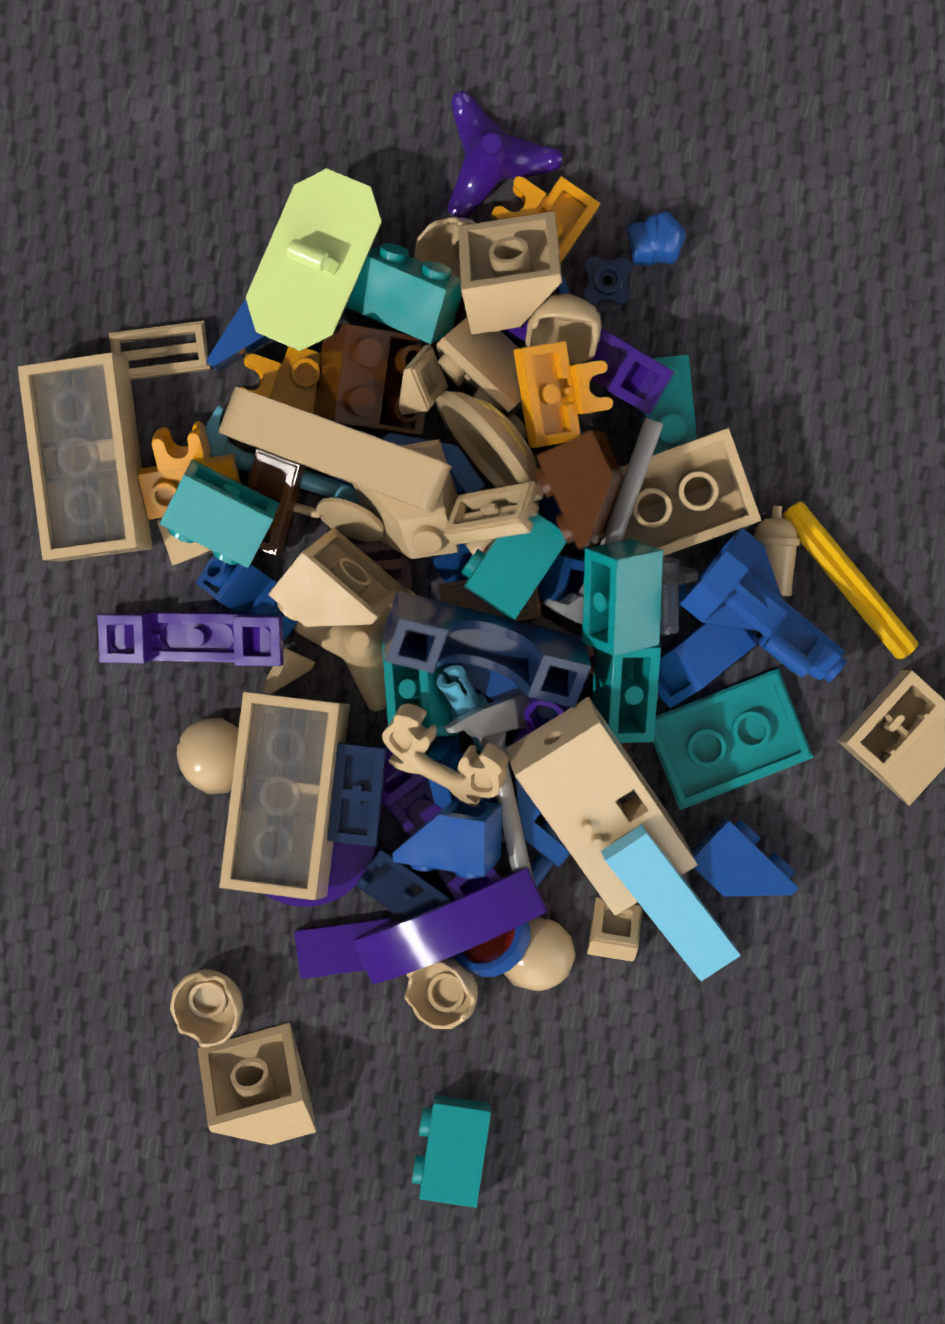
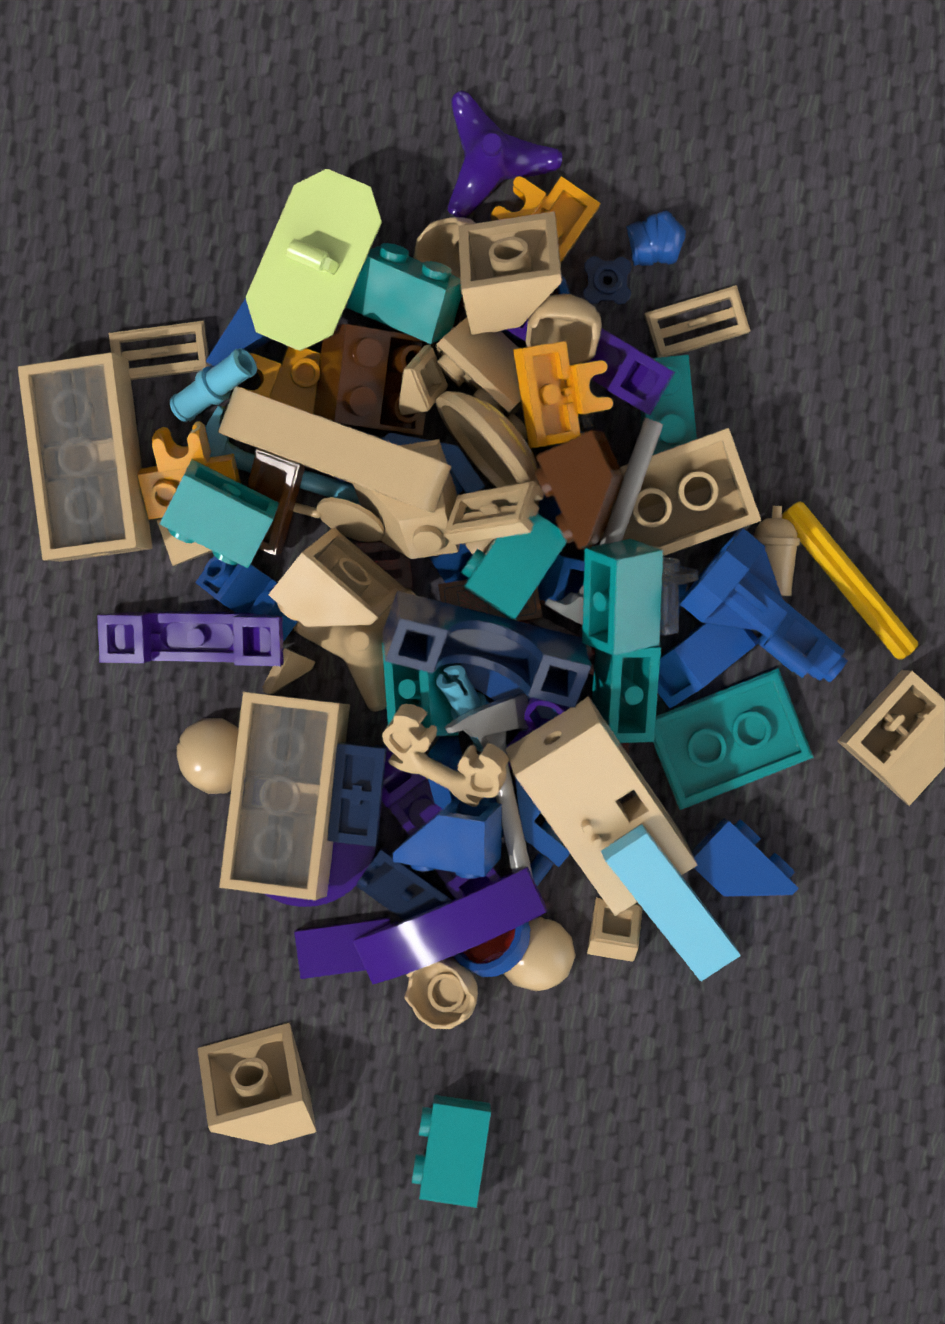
(207, 1007): tan hair -> none
(213, 385): none -> medium azure pin
(737, 311): none -> tan tile

